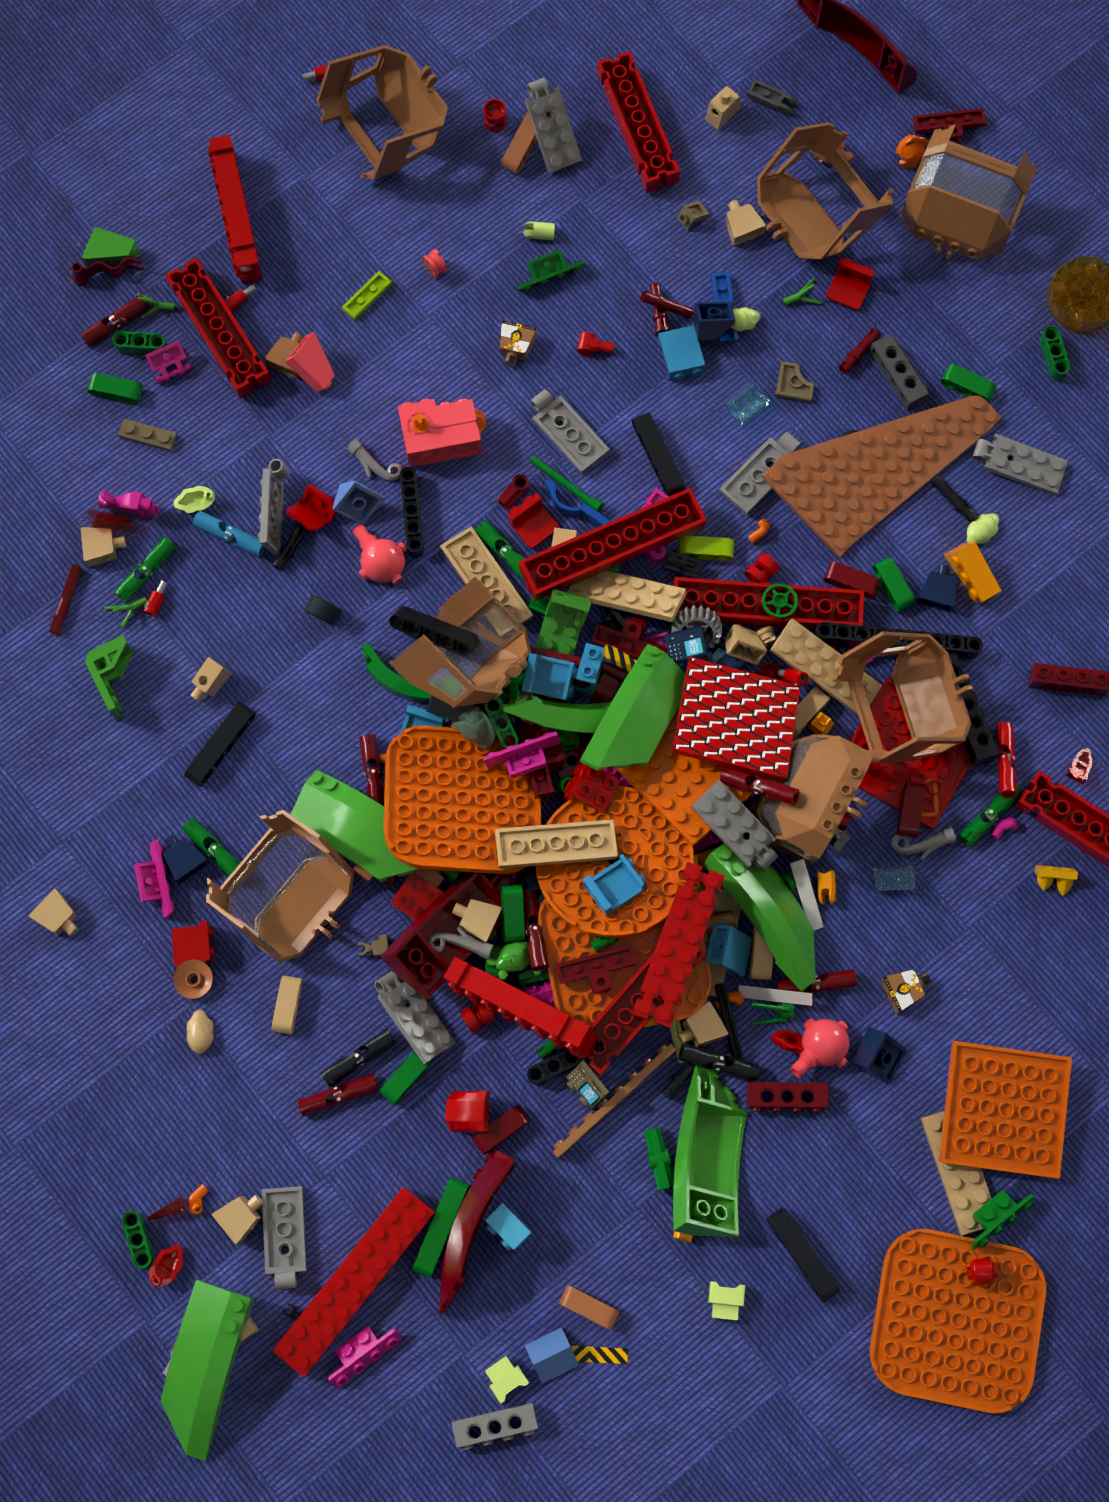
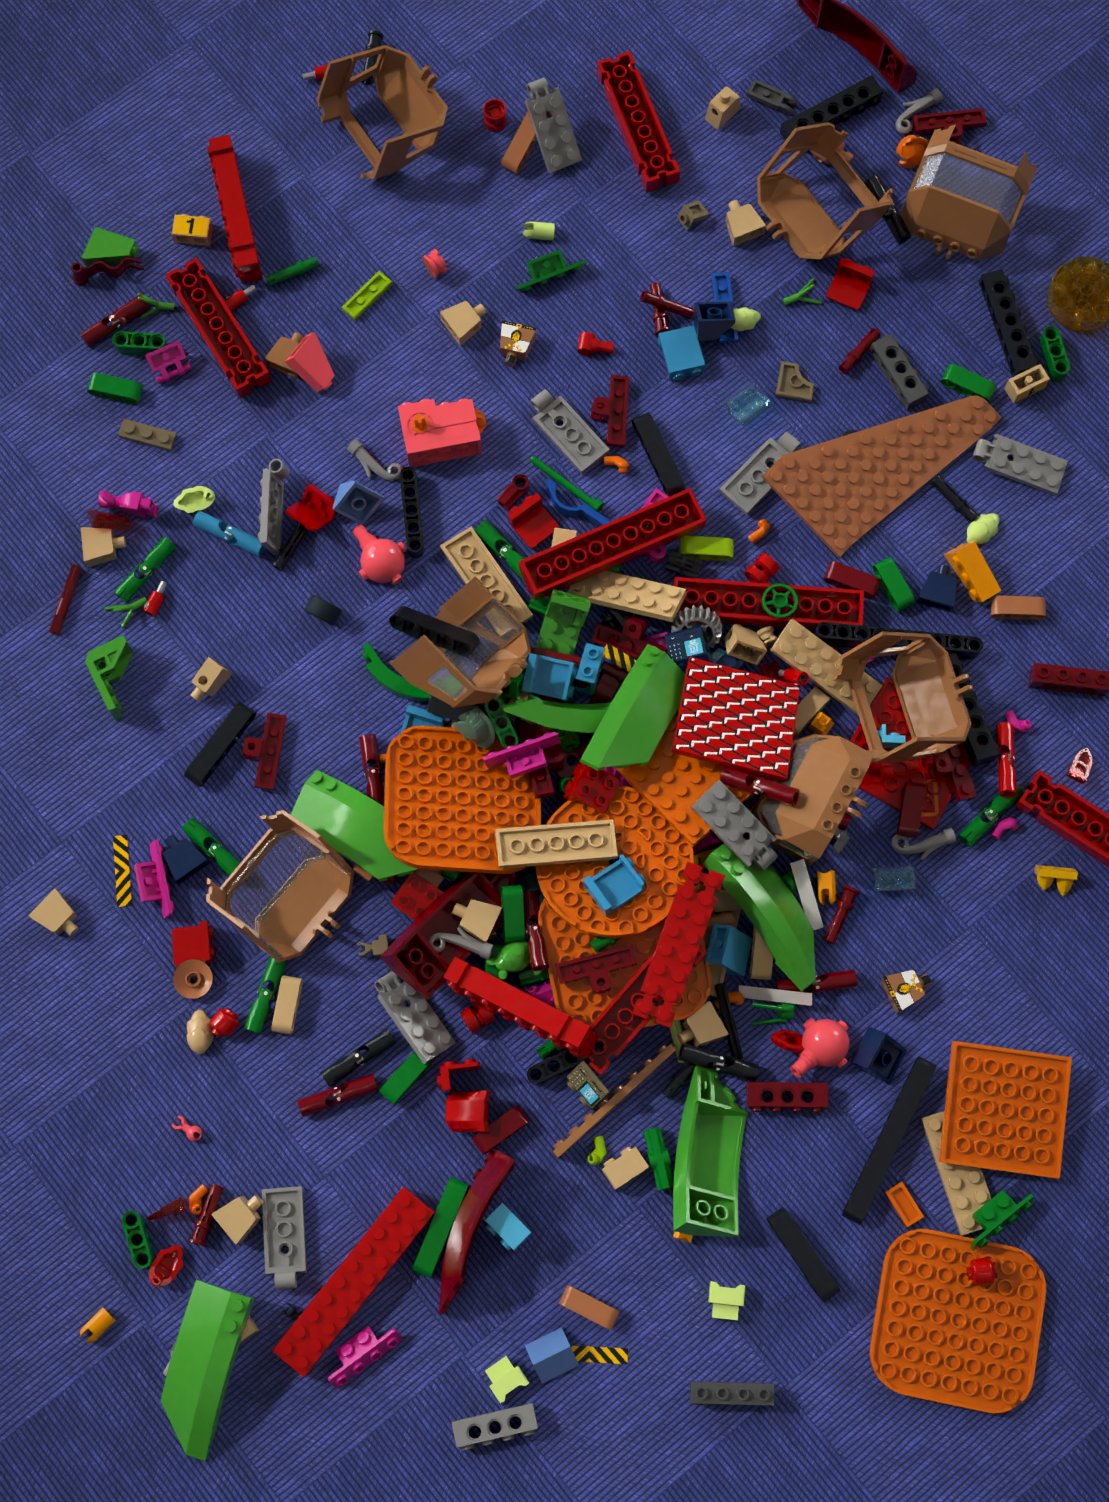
(97, 1325): none -> light orange piece
(122, 870): none -> sticker
(192, 229): none -> brick
(192, 1131): none -> coral arm
(203, 1225): none -> dark red pin
(224, 1022): none -> red head
(260, 1008): none -> green piece
(267, 751): none -> dark red plate
(292, 271): none -> green pin
(374, 41): none -> black pin
(451, 1067): none -> red bracket
(462, 320): none -> tan torso
(599, 1151): none -> lime arm
(614, 410): none -> dark red plate
(618, 461): none -> orange arm
(625, 1167): none -> tan brick
(731, 1393): none -> dark grey brick
(844, 907): none -> dark red pin
(867, 88): none -> black brick
(888, 1140): none -> black beam
(891, 740): none -> medium azure bracket
(895, 223): none -> black piece
(904, 1204): none -> orange tile
(933, 98): none -> light grey plant
(953, 764): none -> dark red plate
(999, 281): none -> black brick
(1018, 607): none -> nougat beam
(1019, 725): none -> dark pink arm
(1026, 383): none -> tan brick

